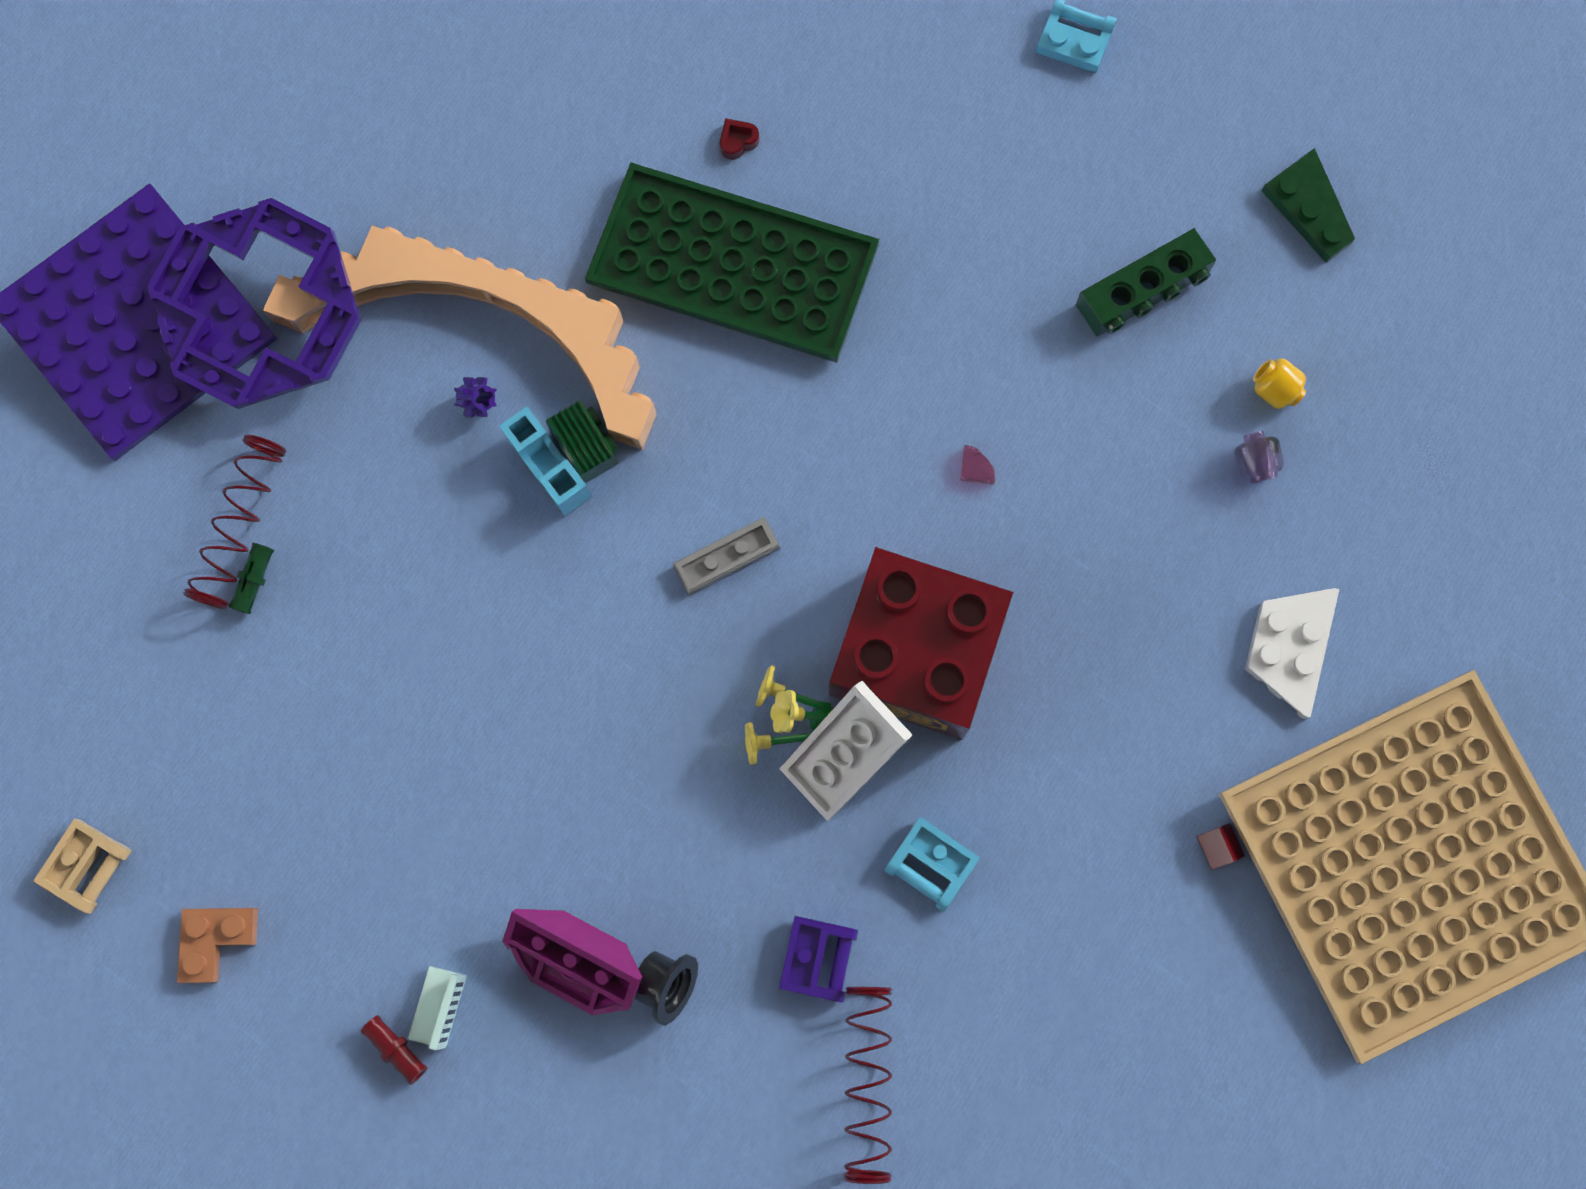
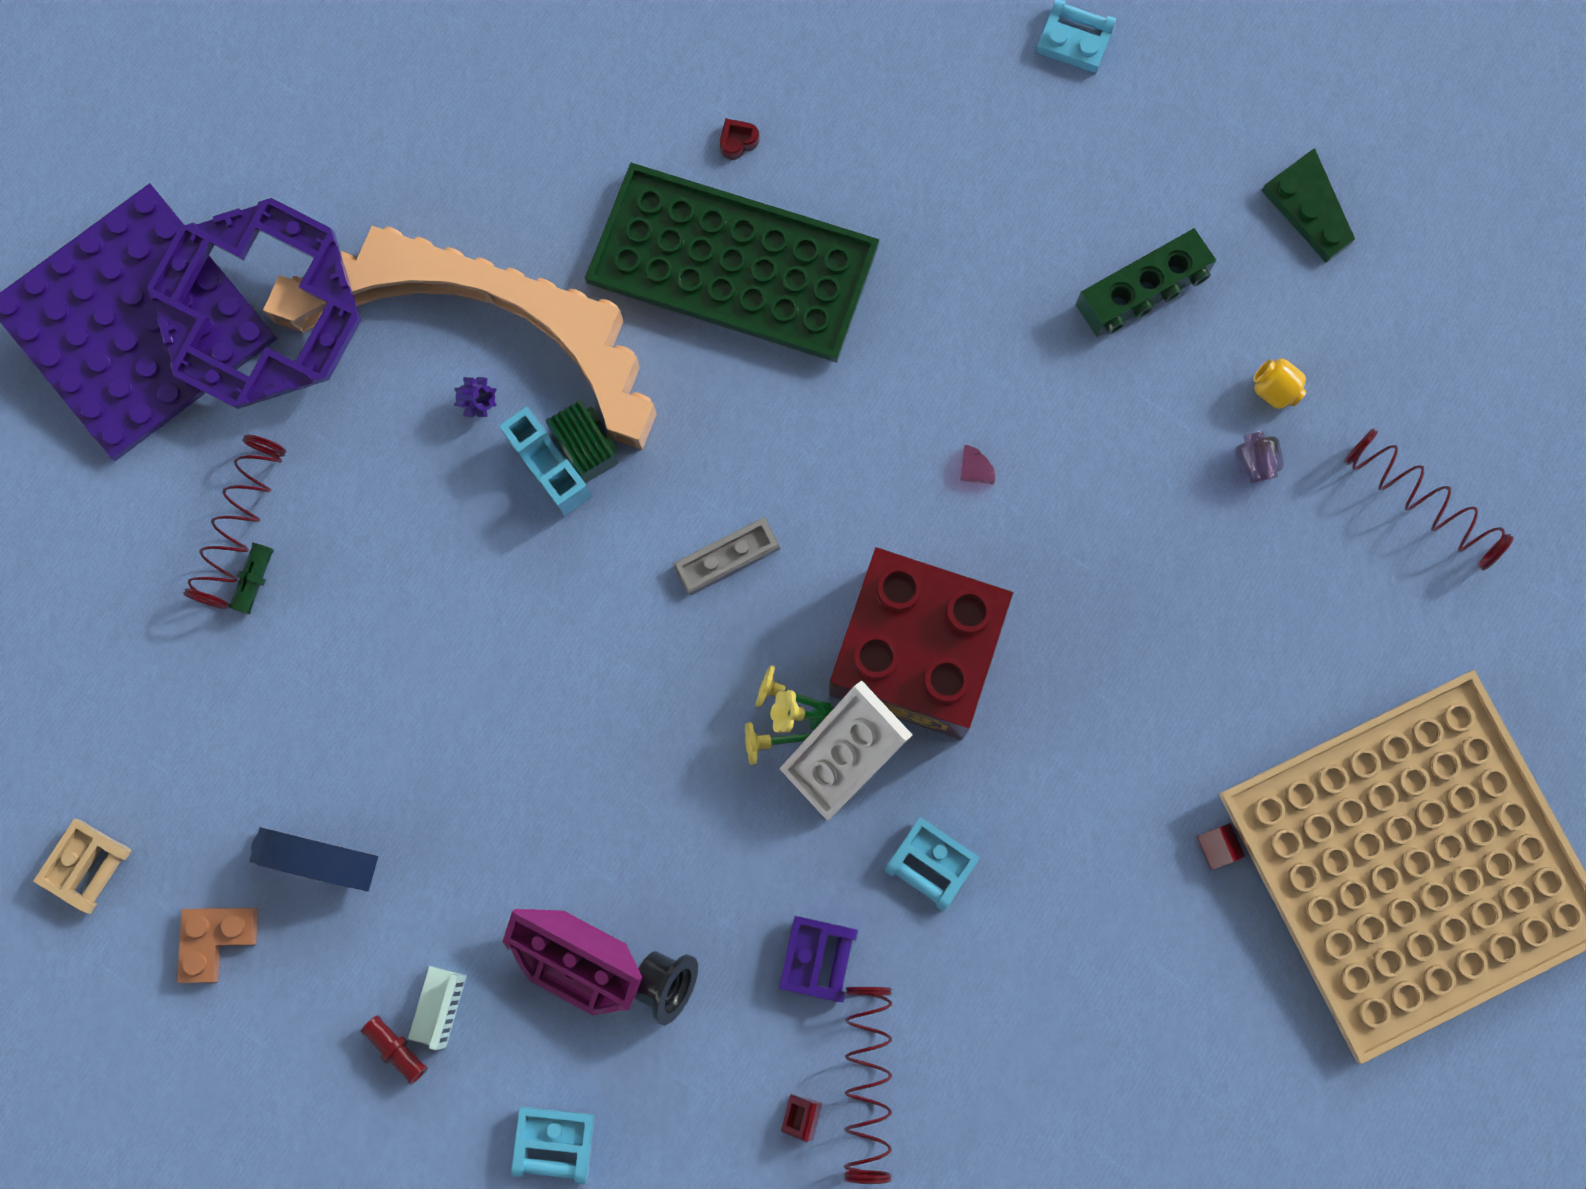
(313, 859): none -> dark blue arch
(556, 1132): none -> medium azure plate
(801, 1117): none -> dark red slope
(1291, 646): white wing -> none
(1494, 552): none -> dark red piece

